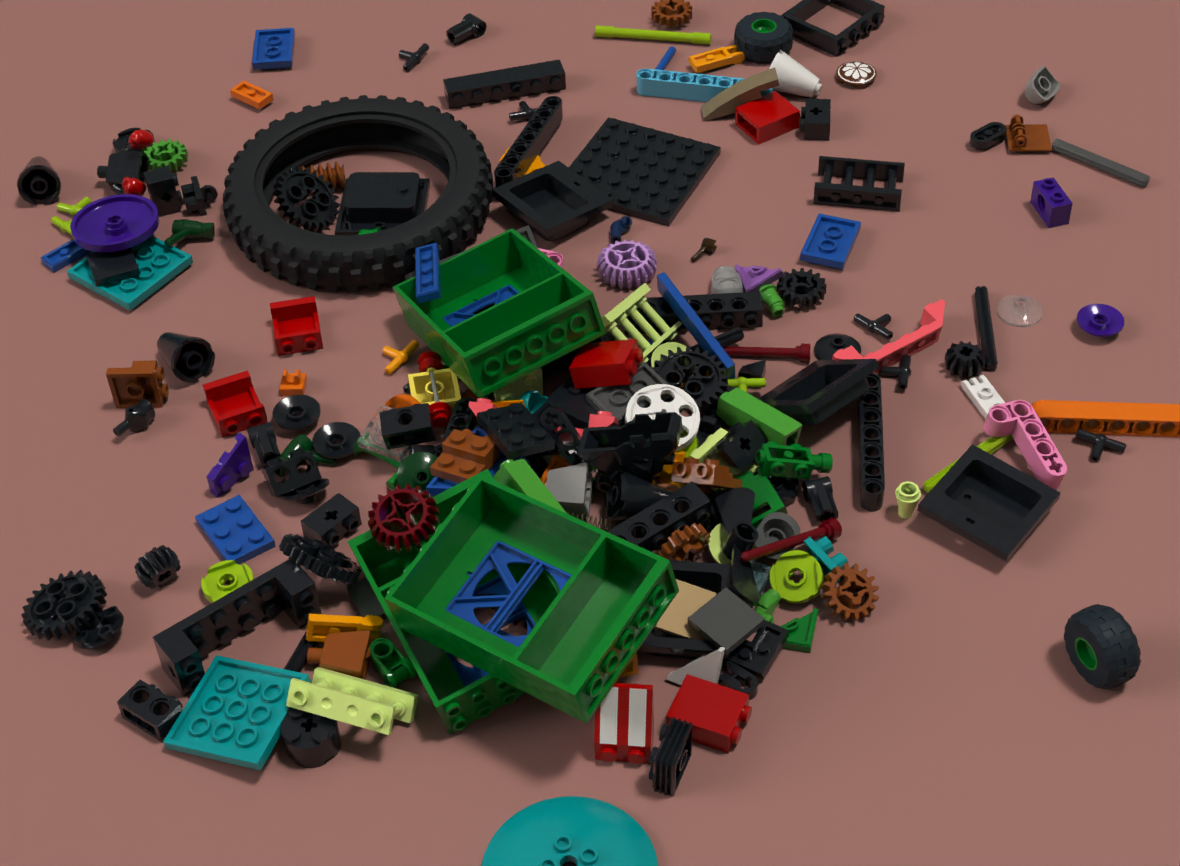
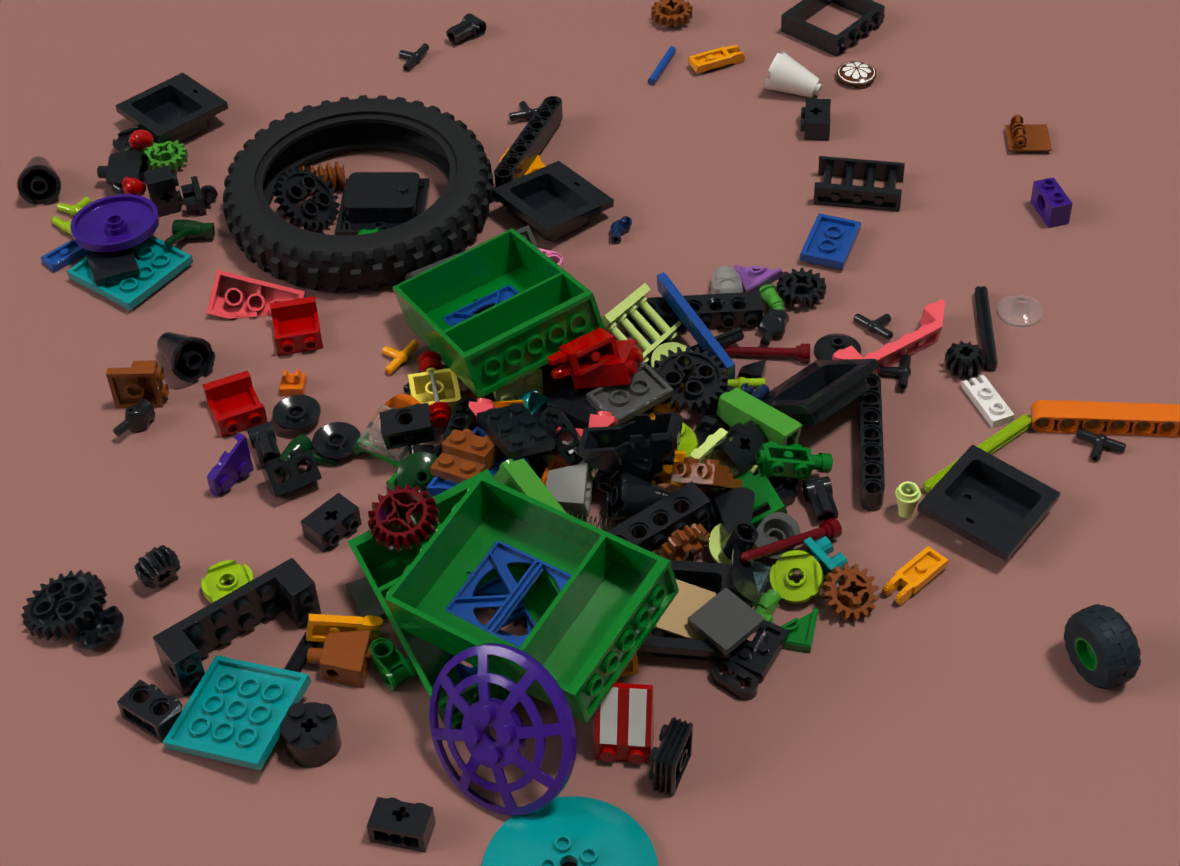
(173, 108): none -> black piece
(235, 530): blue plate -> none
(246, 297): none -> coral wedge
(251, 94): orange plate -> none
(273, 48): blue plate -> none
(307, 492): black dish -> none
(320, 558): black gear -> none
(352, 700): yellowish green fence -> none
(401, 824): none -> black brick
(427, 273): blue tile -> none
(504, 84): black brick -> none
(509, 729): none -> dark purple dish
(584, 354): none -> red hinge
(611, 32): lime piece -> none
(627, 264): lavender gear -> none
(644, 169): black plate -> none
(681, 400): white wedge -> none
(684, 85): medium azure beam -> none
(705, 668): white tile -> none
(707, 245): dark brown hand -> none
(713, 710): red brick -> none
(739, 93): dark tan slope -> none
(758, 393): none -> dark blue arm
(763, 36): black wheel -> none
(767, 117): red brick -> none
(772, 325): none -> black piece
(915, 574): none -> light orange hinge
(988, 135): black plate -> none
(1030, 436): bright pink beam -> none
(1041, 86): light grey piece -> none
(1100, 320): dark purple dish -> none
(1101, 163): dark grey axle -> none

